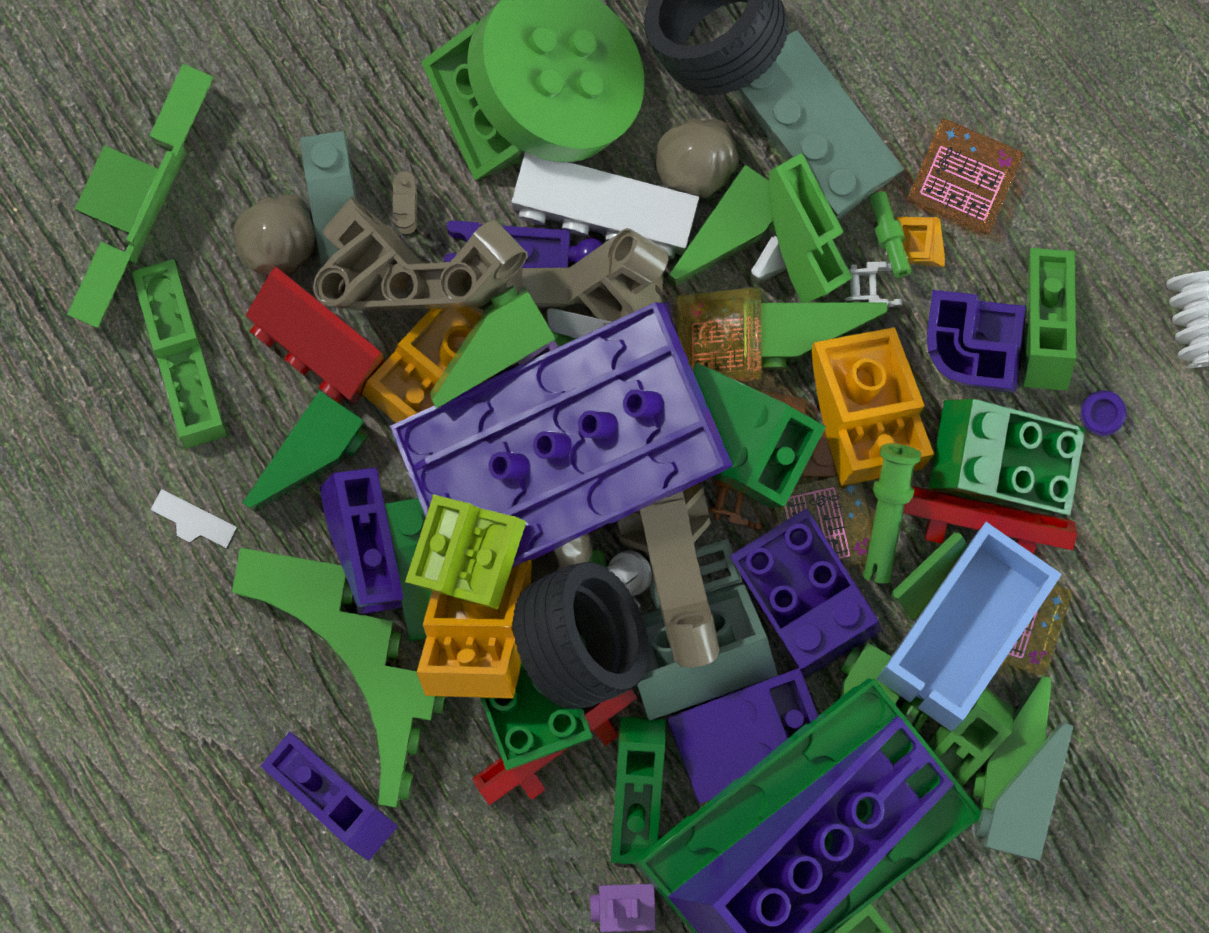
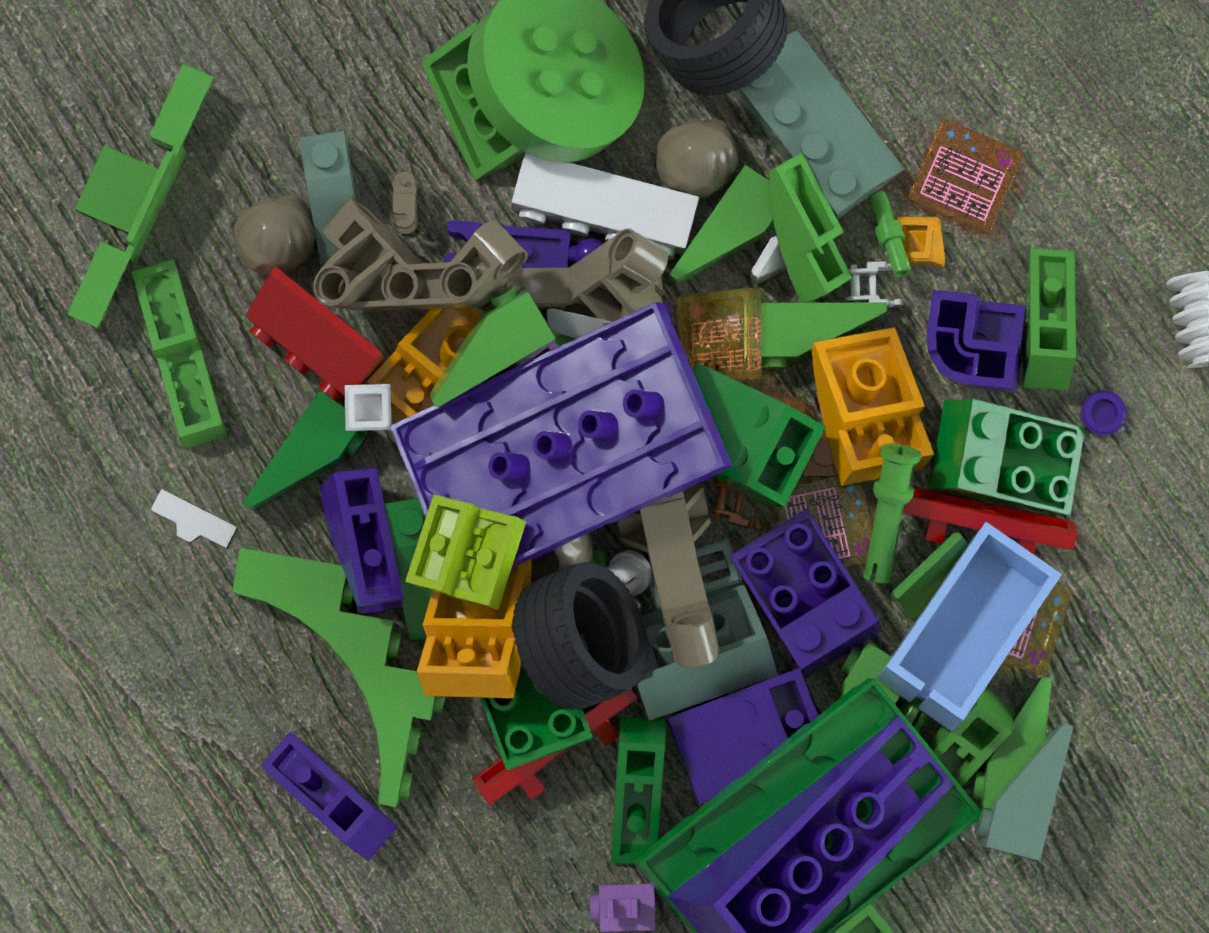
(367, 407): none -> white slope

